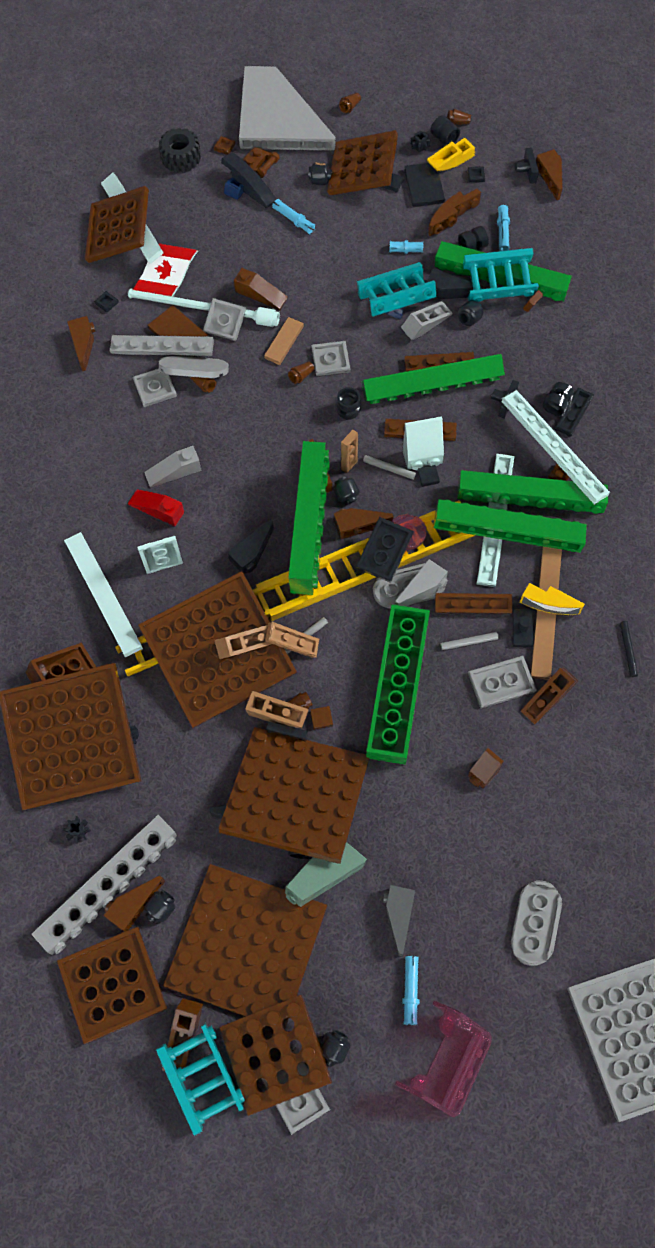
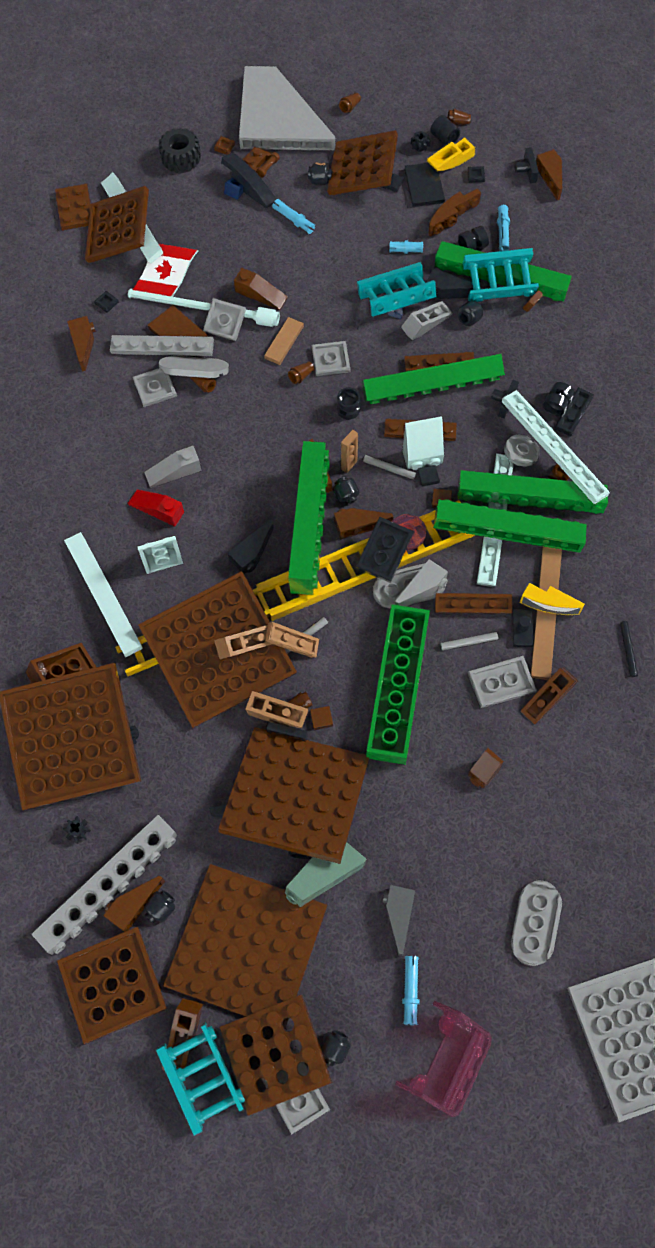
(73, 206): none -> reddish brown plate
(440, 494): none -> reddish brown tile
(521, 450): none -> light grey tile

